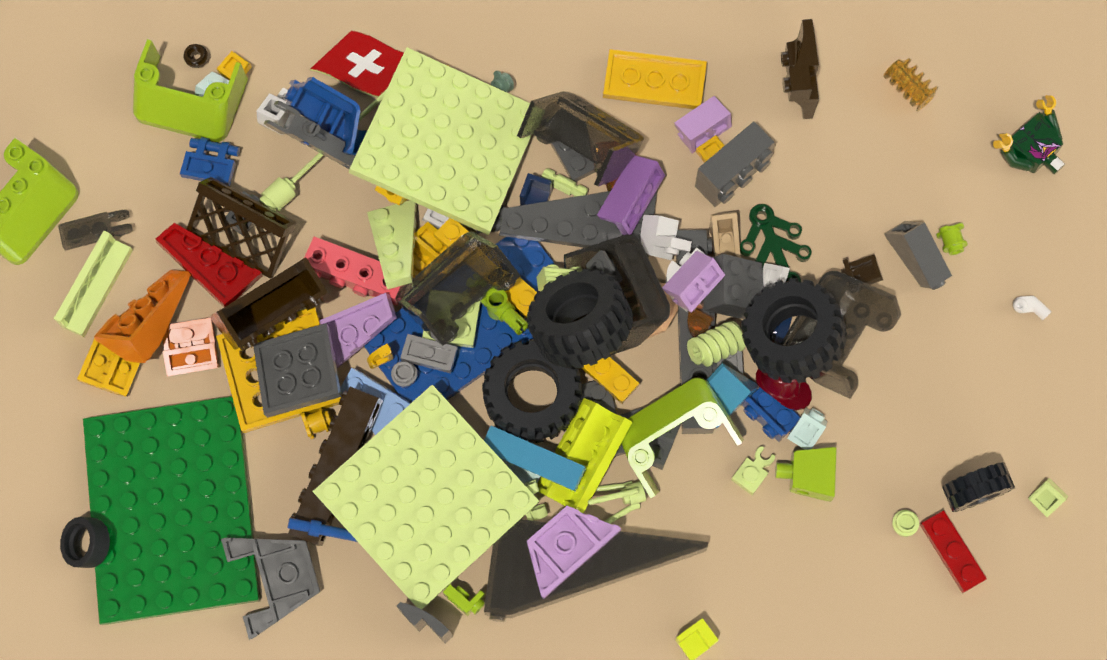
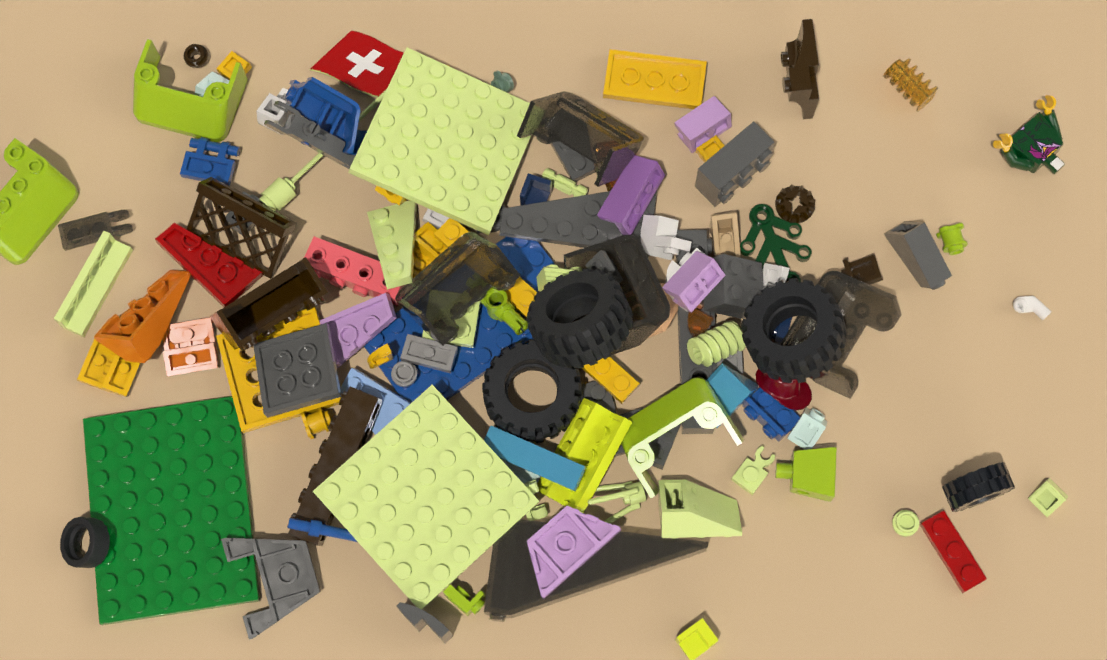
(696, 511): none -> yellowish green slope
(784, 207): none -> dark brown gear

